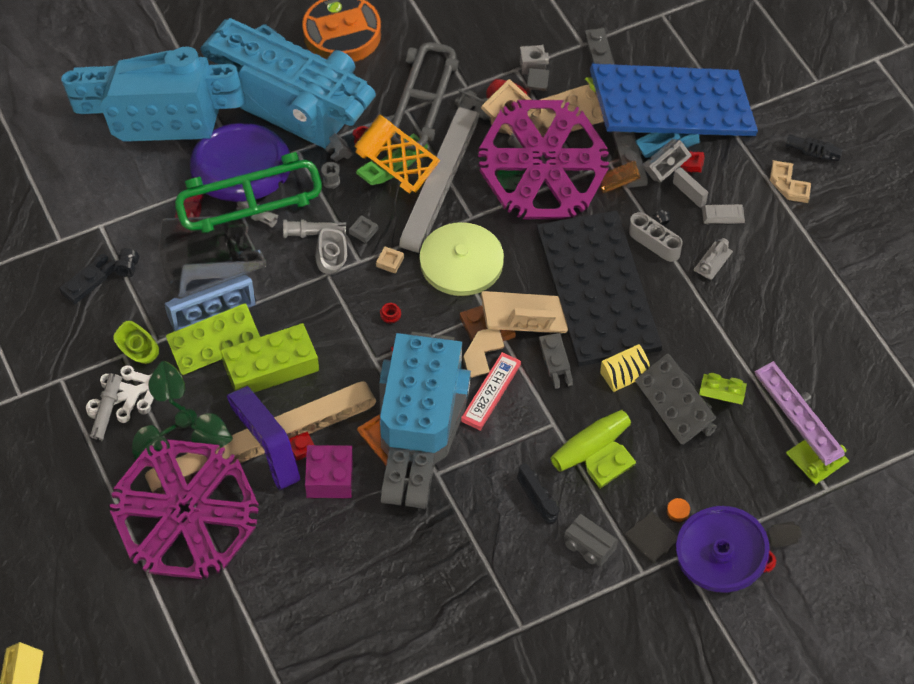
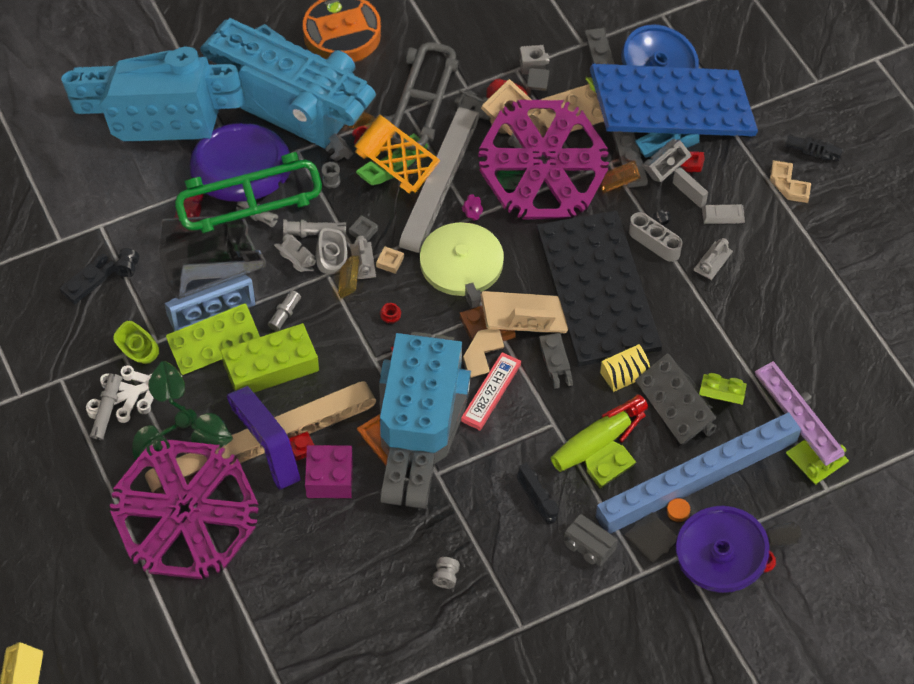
(284, 310): none -> light grey pin
(302, 259): none -> light grey hinge
(348, 276): none -> clear yellow tile
(364, 120): none -> clear orange tile
(366, 262): none -> light grey hinge
(446, 572): none -> light grey wheel
(472, 207): none -> magenta plant
(472, 295): none -> dark grey plate
(633, 407): none -> red plant
(659, 47): none -> blue dish
(697, 473): none -> medium blue brick

